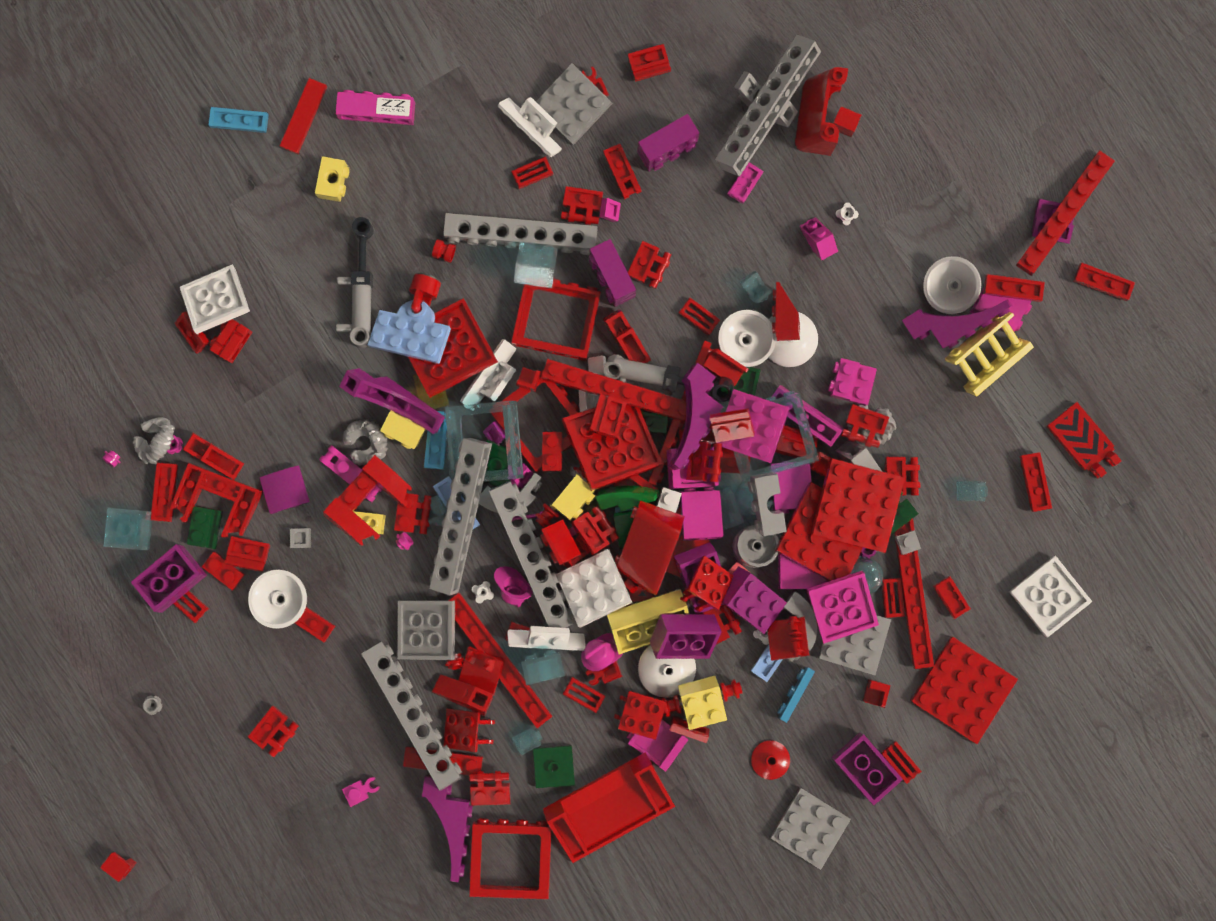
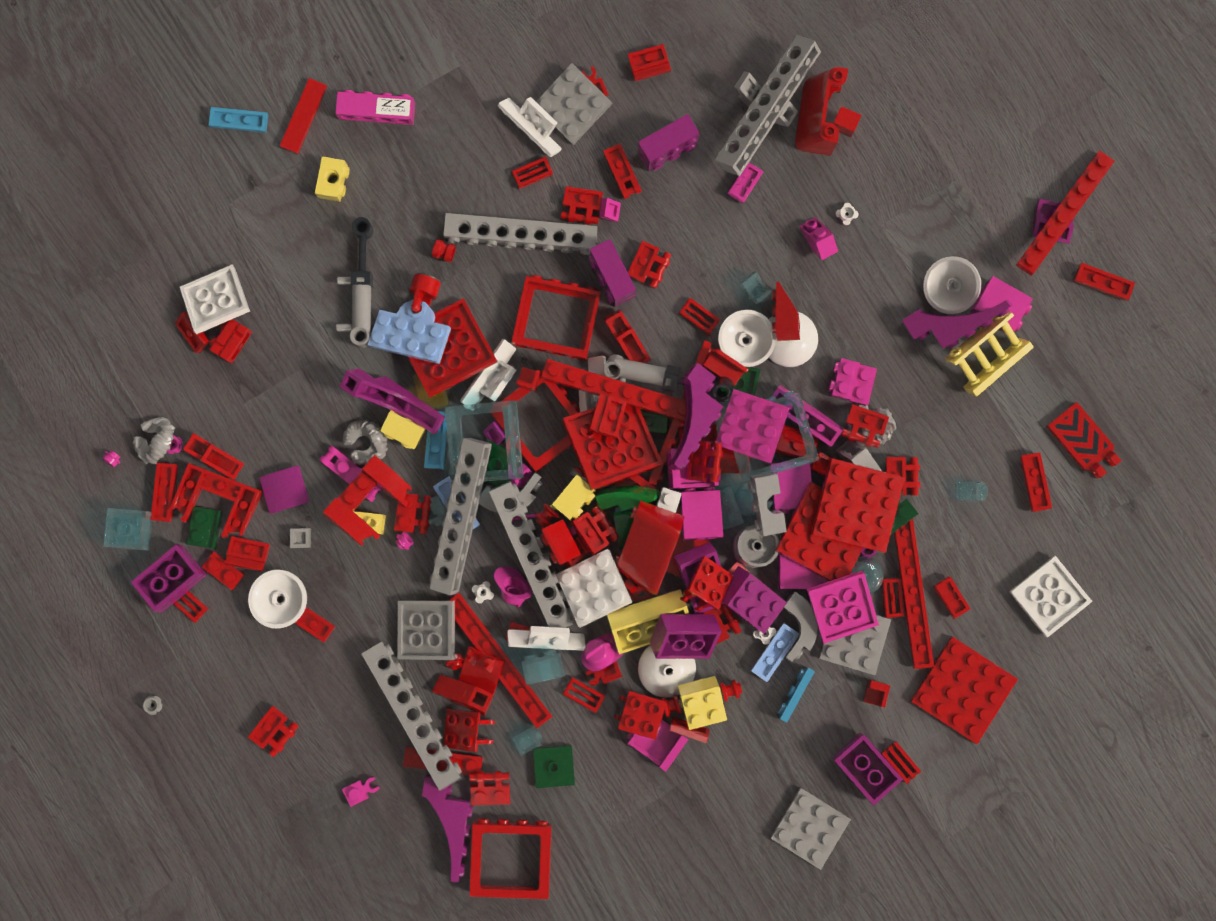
(117, 866): red panel -> none
(535, 265): clear light blue brick -> none
(552, 451): red plate -> none
(608, 807): red slope -> none
(732, 425): plate -> none
(760, 759): red dish -> none
(788, 638): red hinge -> none
(908, 542): light grey plate -> none
(1014, 288): red plate -> none

